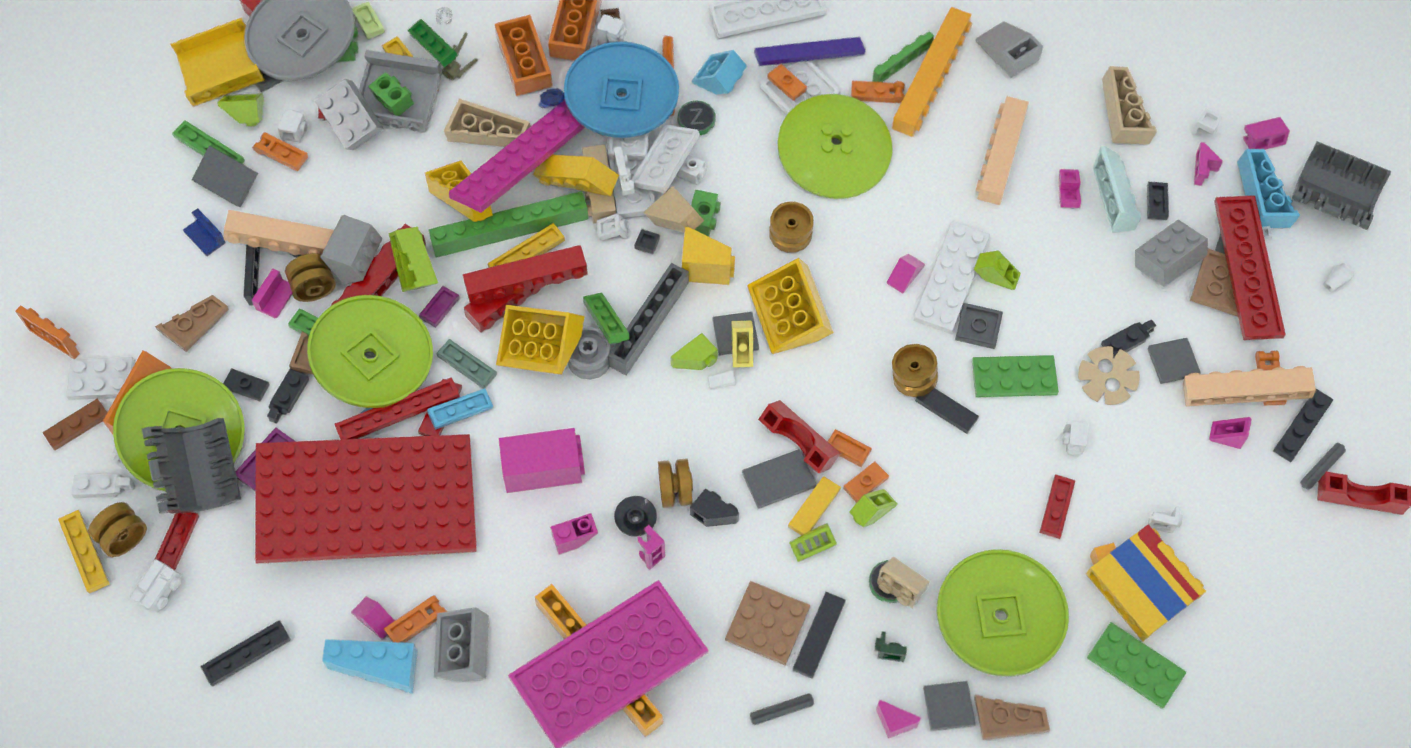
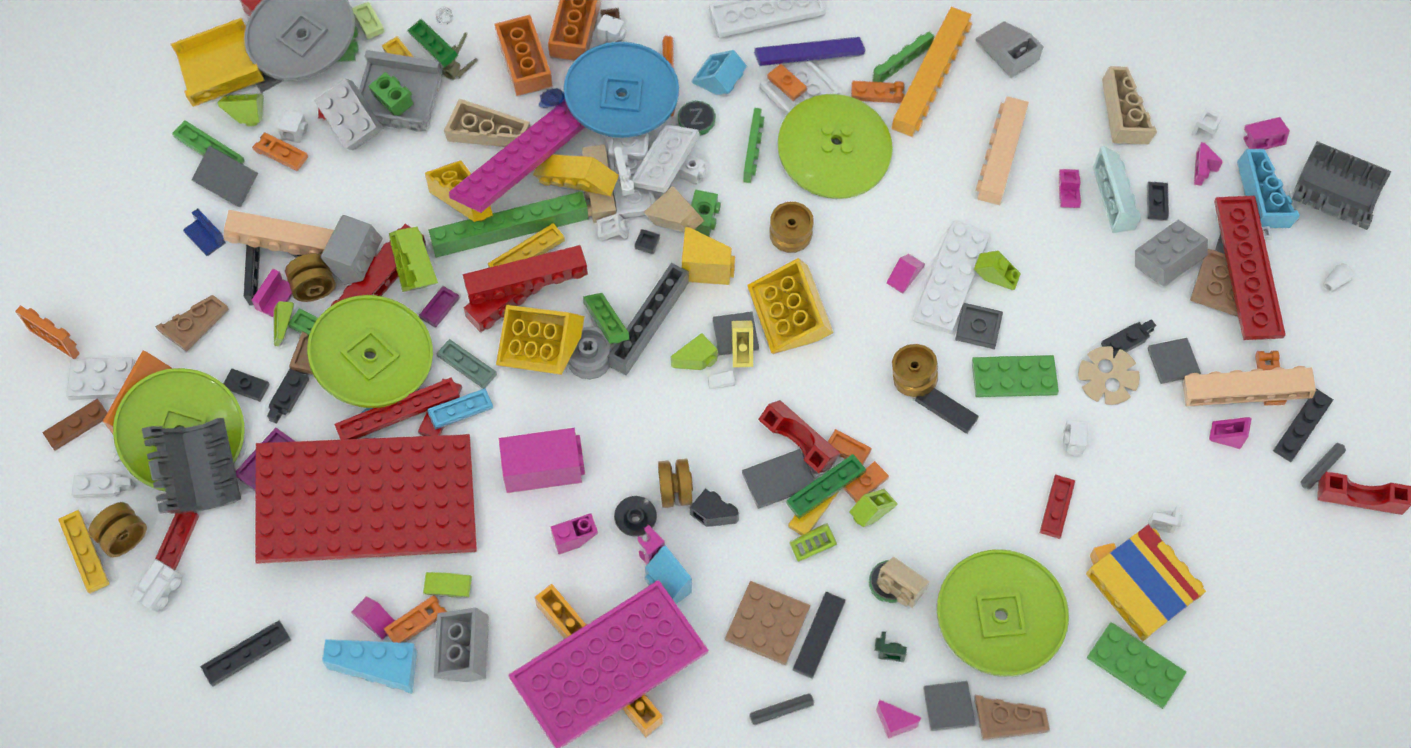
(282, 315): none -> lime slope
(447, 584): none -> lime slope
(670, 574): none -> medium azure slope
(752, 150): none -> bright green plate
(825, 486): none -> green plate

